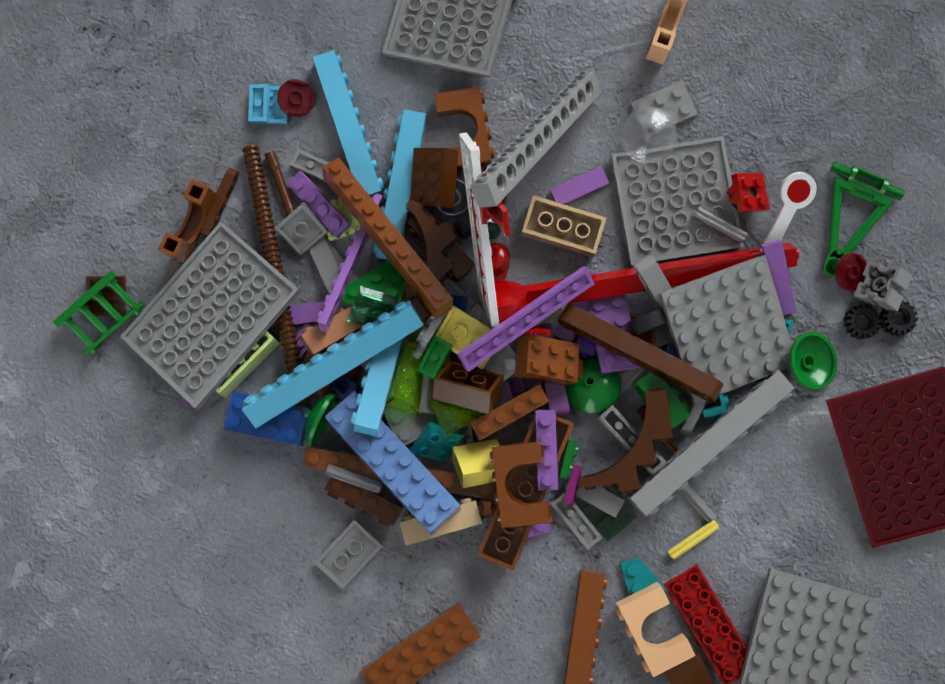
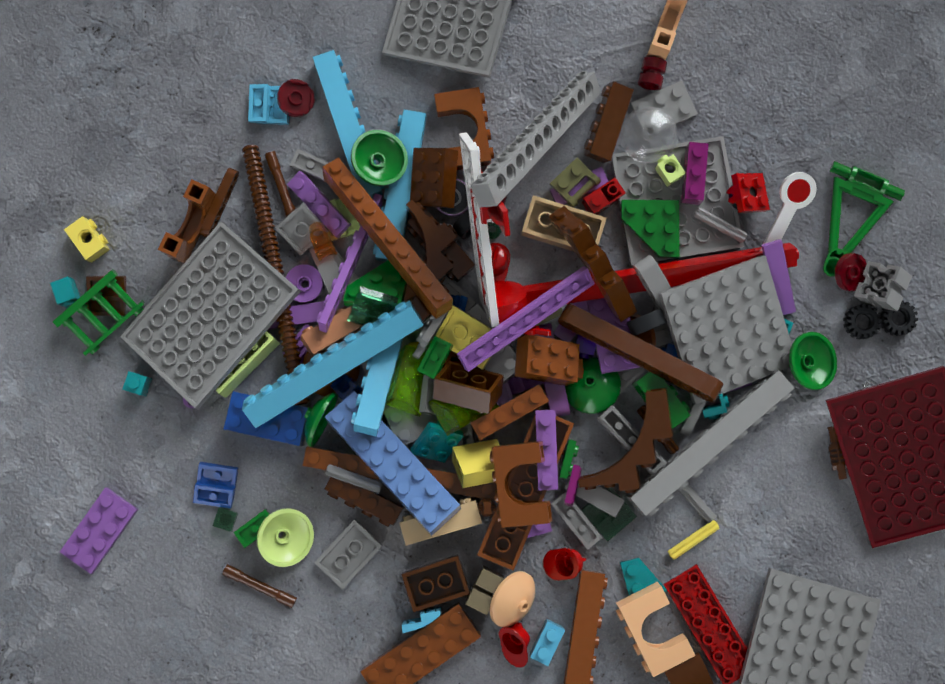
(65, 291): none -> teal brick
(79, 230): none -> light yellow brick
(98, 530): none -> medium lavender plate
(137, 383): none -> teal brick
(215, 485): none -> blue slope
(225, 519): none -> clear green plate
(248, 532): none -> green plate
(279, 595): none -> reddish brown piece
(294, 543): none -> yellowish green dish
(306, 273): none -> medium lavender dish
(322, 244): none -> clear orange piece
(385, 149): none -> green dish
(427, 616): none -> medium azure slope
(435, 583): none -> reddish brown brick
(484, 589): none -> dark tan piece
(512, 599): none -> light nougat dish
(514, 644): none -> red piece
(547, 642): none -> medium azure brick
(563, 563): none -> red piece
(570, 178): none -> olive plate
(596, 261): none -> reddish brown arch
(603, 197): none -> red slope
(608, 122): none -> reddish brown brick
(652, 73): none -> dark red wheel
(655, 224): none -> green plate
(669, 178): none -> yellowish green brick
(695, 177): none -> magenta arch
(836, 456): none -> reddish brown hinge

